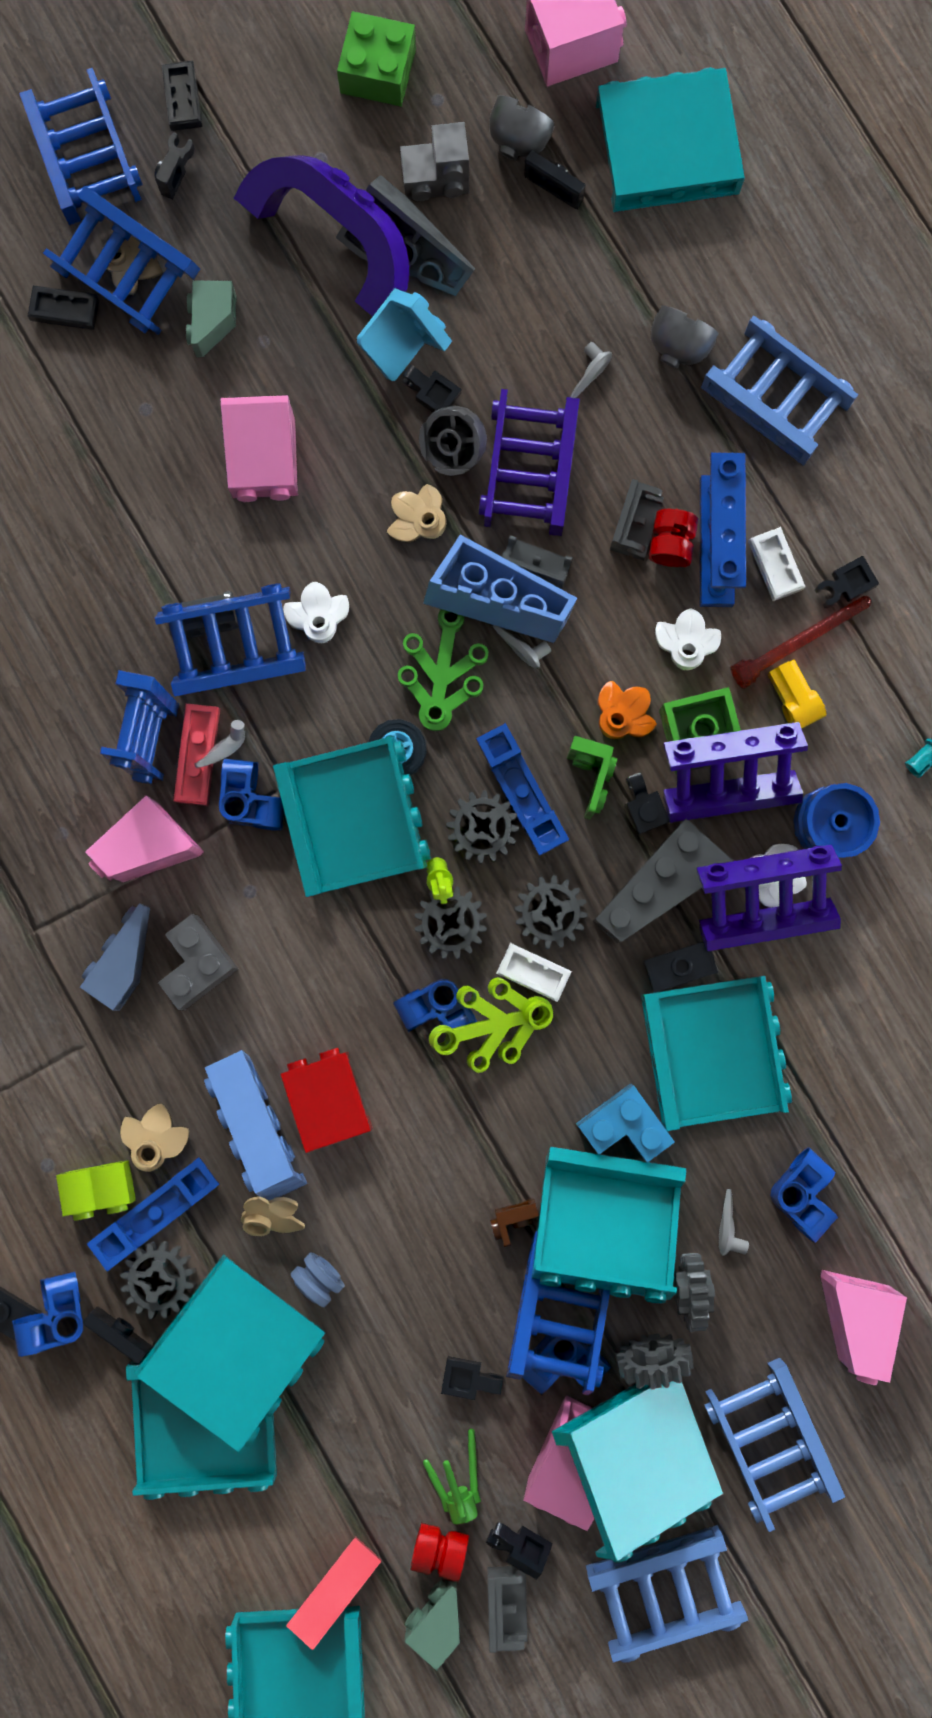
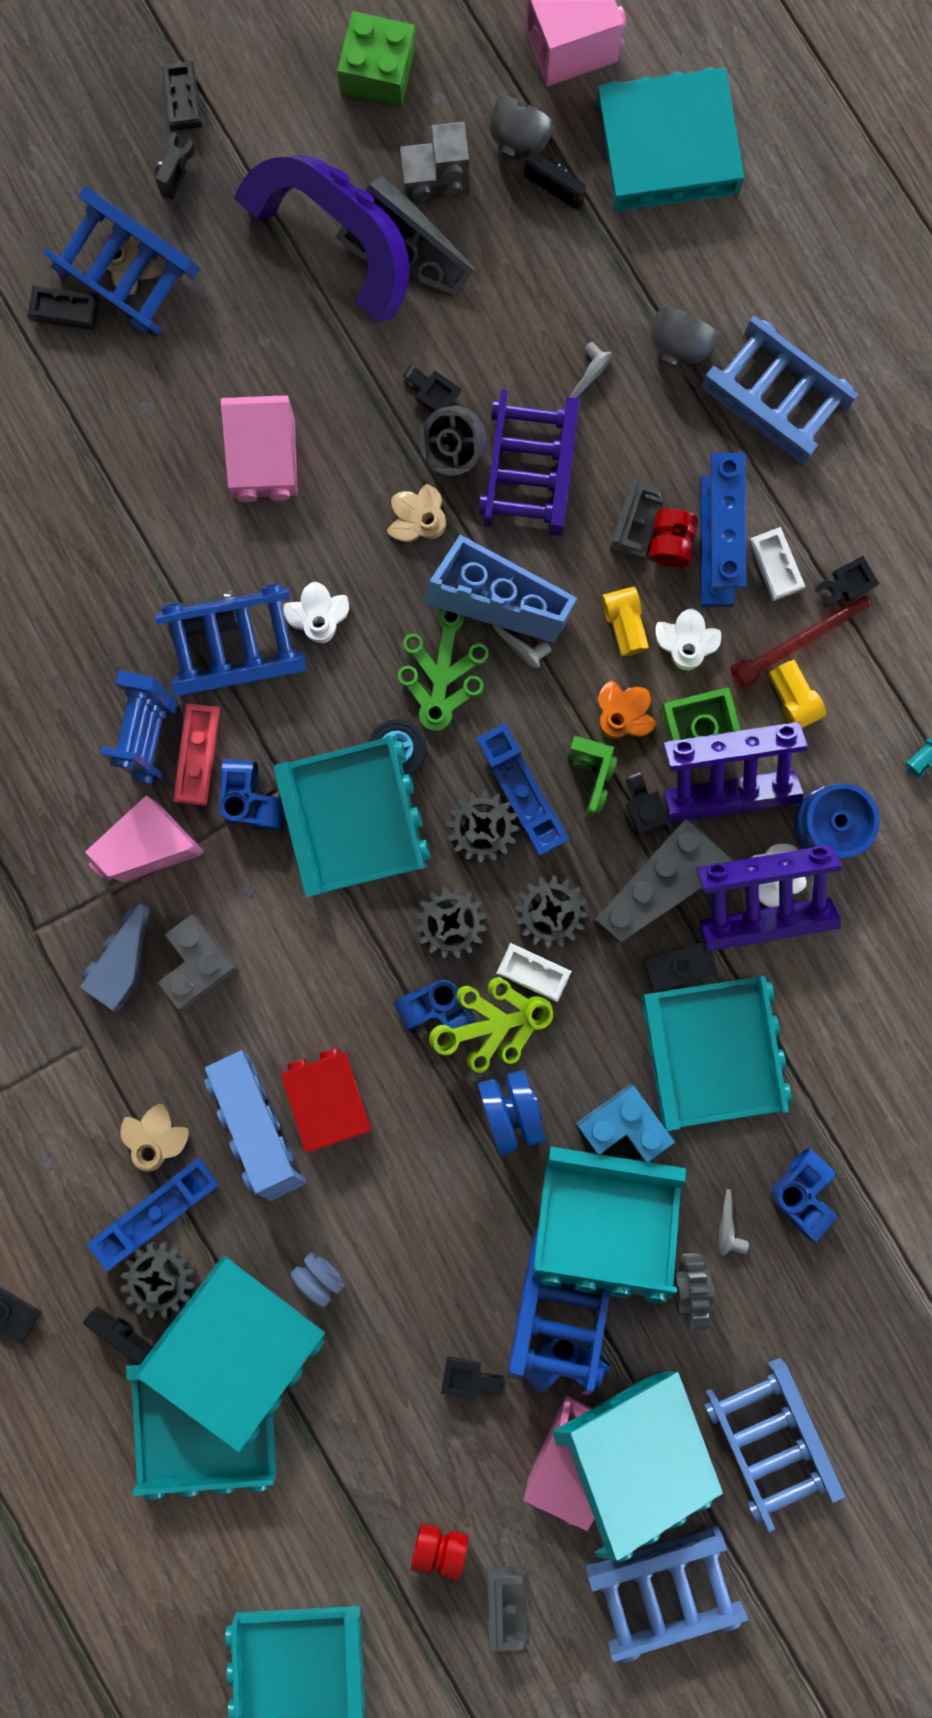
(39, 1331): blue piece -> none
(50, 142): blue fence -> none
(95, 1189): lime brick -> none
(212, 314): sand green slope -> none
(226, 746): light grey bar -> none
(274, 1215): tan plate -> none
(334, 1593): coral tile -> none
(400, 331): medium azure bracket -> none
(436, 1627): sand green slope -> none
(439, 879): lime axle -> none
(460, 1501): bright green plant -> none
(513, 1111): none -> blue wheel
(516, 1214): reddish brown bracket -> none
(525, 1548): black plate -> none
(538, 561): dark grey hinge -> none
(623, 612): none -> yellow piece
(655, 1361): dark grey gear -> none
(864, 1324): bright pink slope -> none

